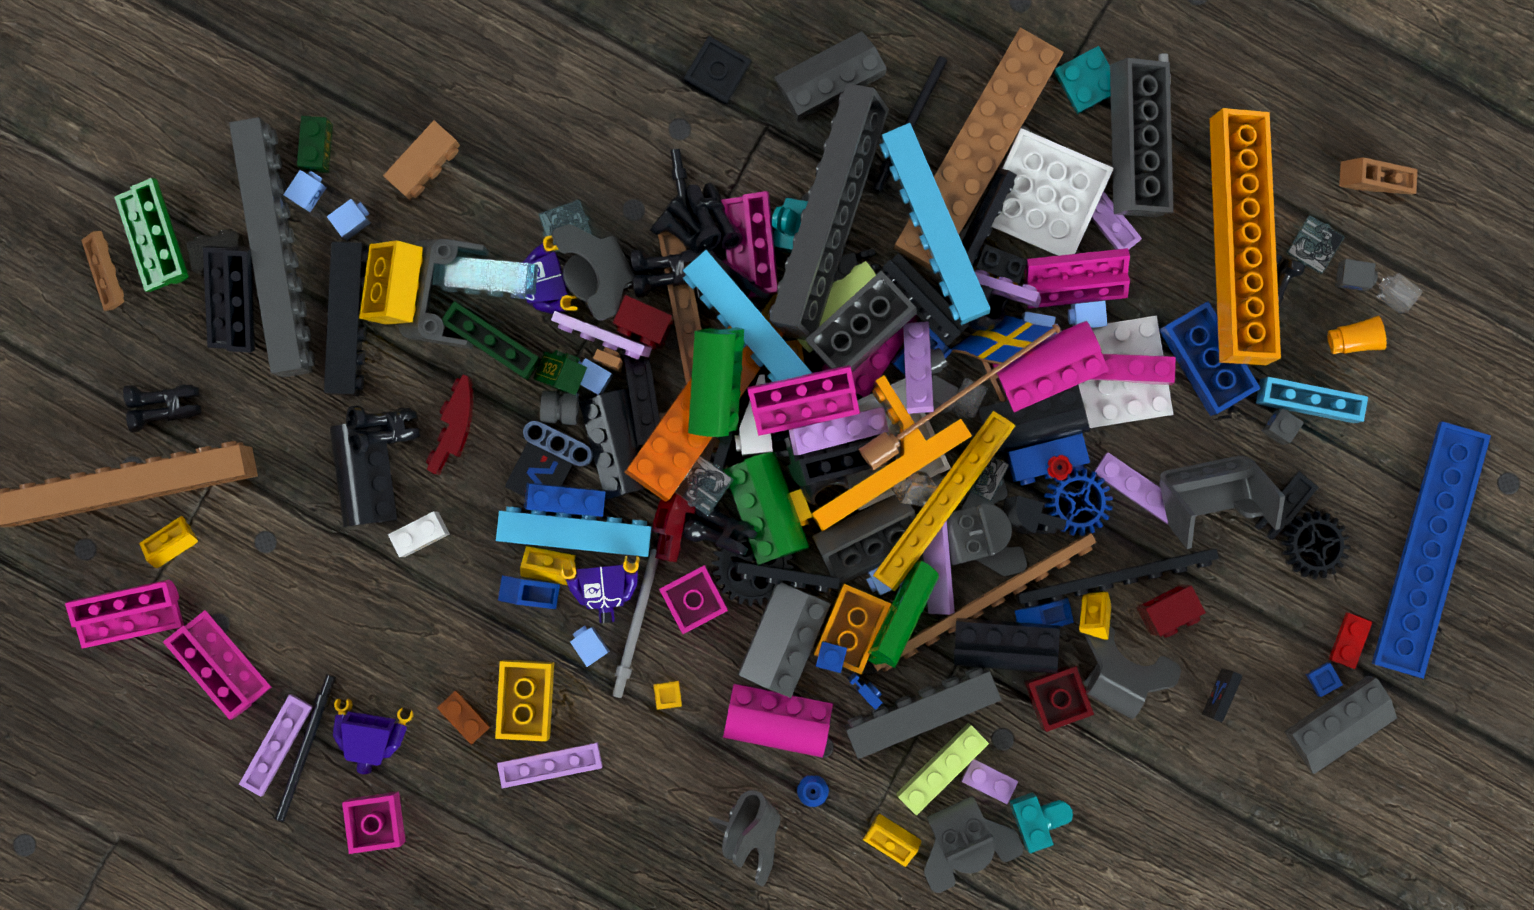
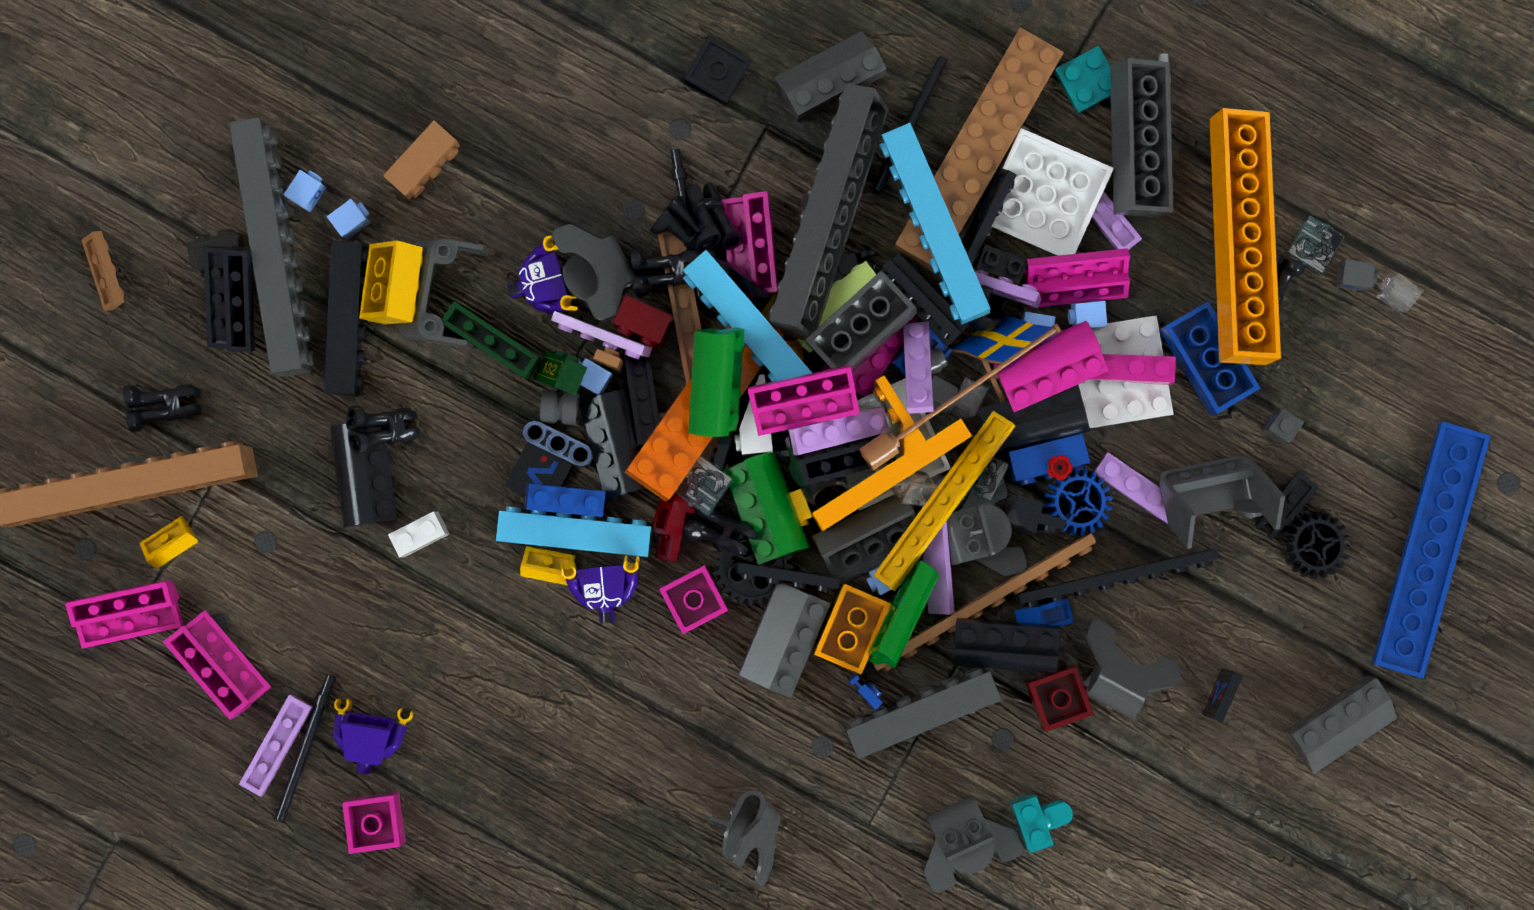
(151, 235): green brick -> none
(314, 144): dark green brick -> none
(458, 415): dark red slope -> none
(463, 717): dark orange plate -> none
(487, 275): clear light blue brick -> none
(524, 700): yellow brick -> none
(528, 592): blue slope -> none
(549, 765): lavender plate -> none
(566, 214): clear light blue piece -> none
(589, 645): light blue brick -> none
(624, 671): light grey bar -> none
(667, 695): yellow tile -> none
(778, 720): dark pink brick -> none
(787, 222): teal brick -> none
(821, 791): blue plate -> none
(831, 657): blue plate -> none
(892, 840): yellow slope -> none
(942, 769): yellowish green brick -> none
(989, 781): lavender plate -> none
(1095, 615): yellow slope -> none
(1171, 610): dark red brick -> none
(1312, 400): medium azure brick -> none
(1324, 679): blue plate -> none
(1350, 640): red plate -> none
(1358, 337): light orange plant -> none
(1377, 176): medium nougat slope -> none

